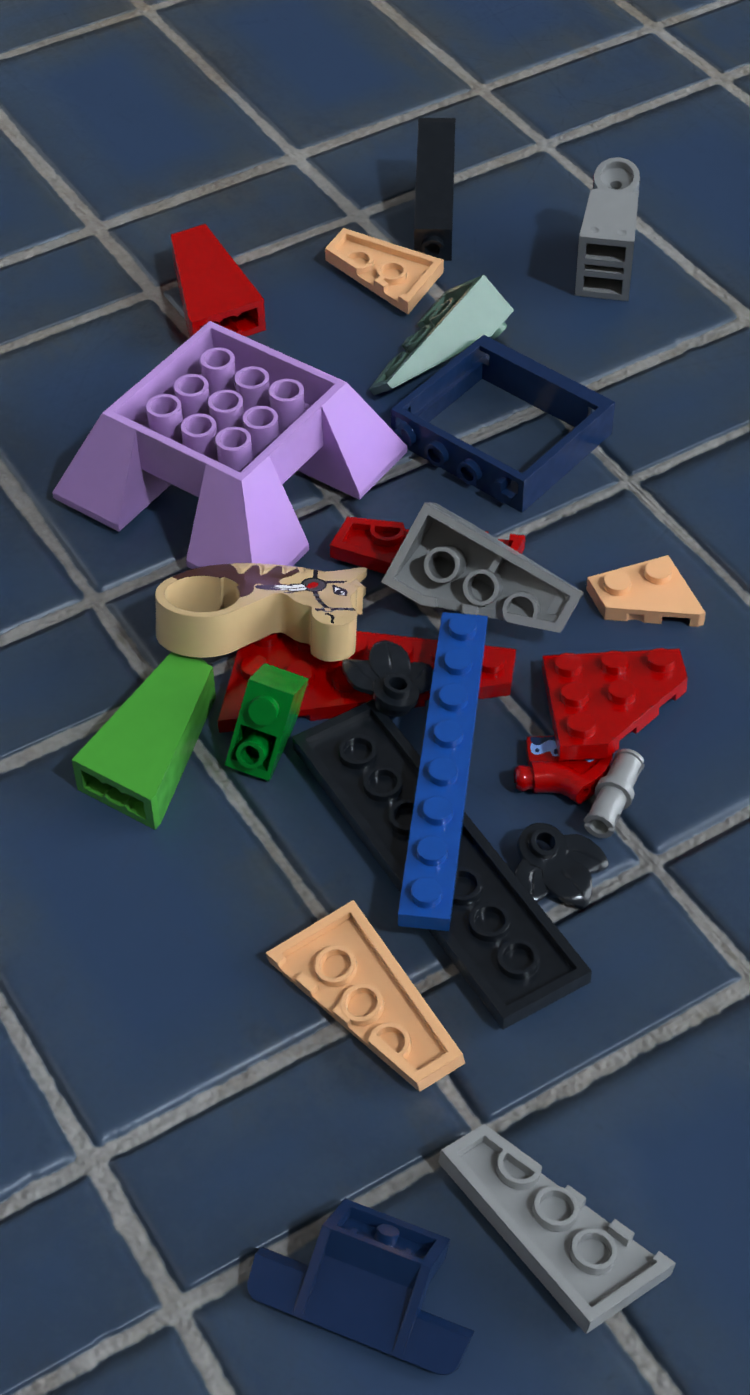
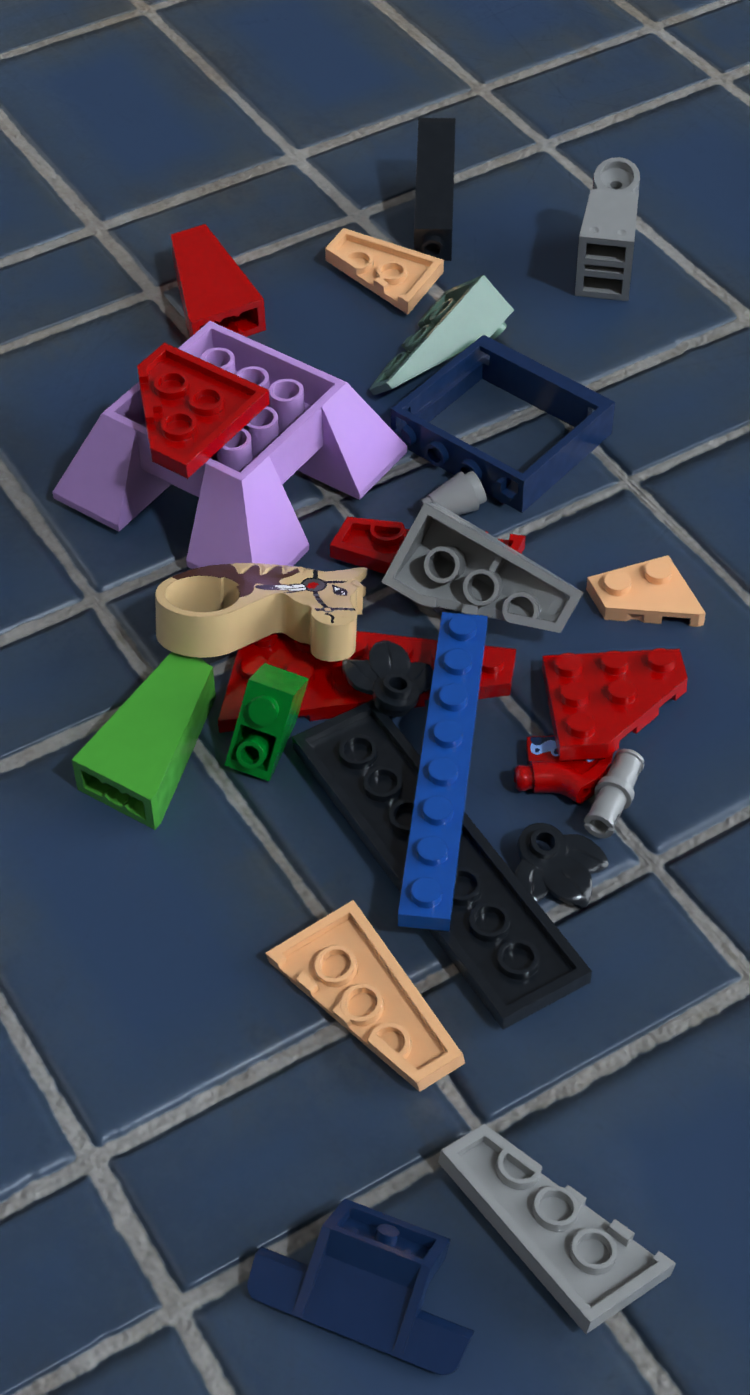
(193, 407): none -> red plate
(459, 494): none -> light grey cone

